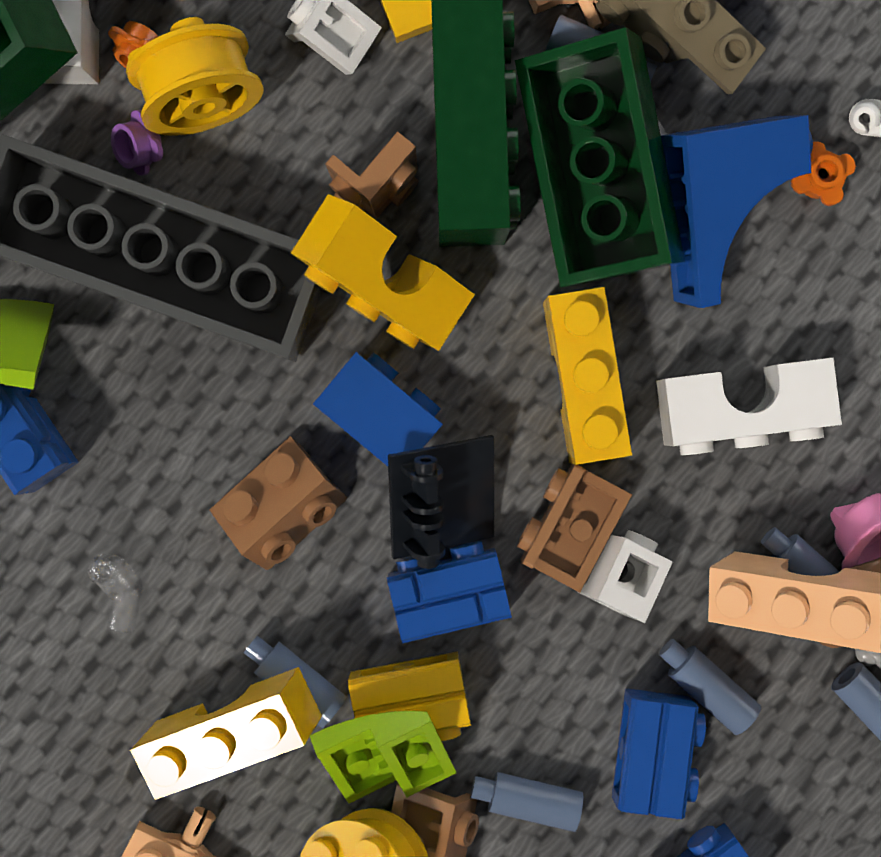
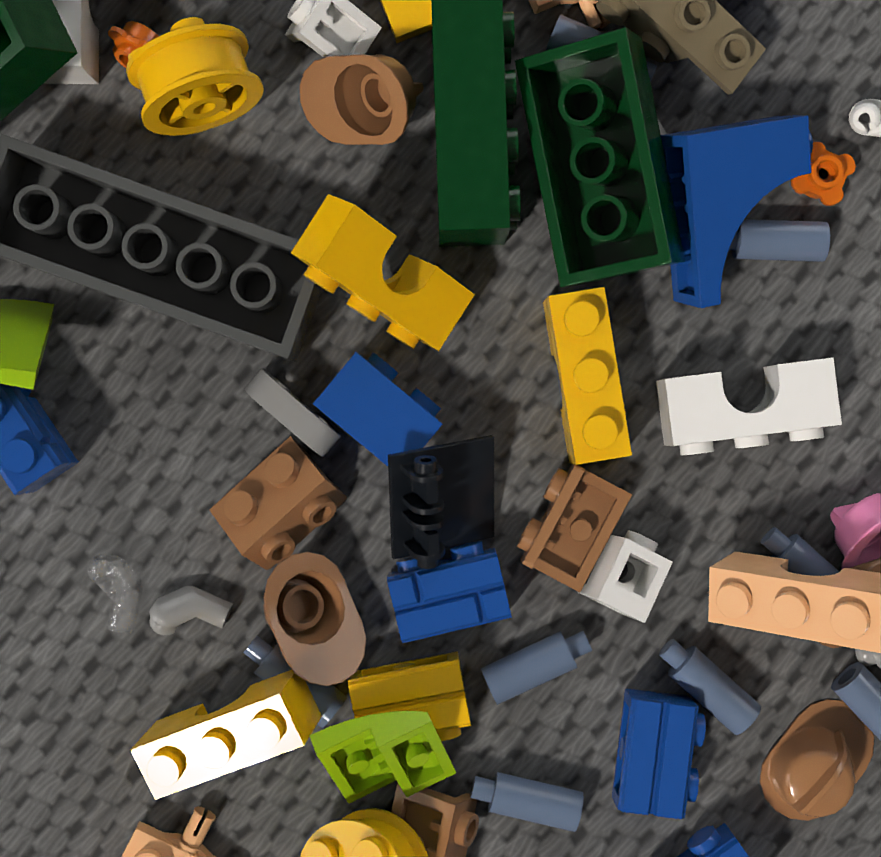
(136, 145): medium lavender plate -> none
(185, 604): none -> light grey arm
(292, 412): none -> light grey beam
(314, 619): none -> medium nougat piece
(359, 98): none -> medium nougat piece
(384, 180): medium nougat bracket -> none
(534, 665): none -> sand blue cylinder
(781, 240): none -> sand blue cylinder
(817, 761): none -> medium nougat piece

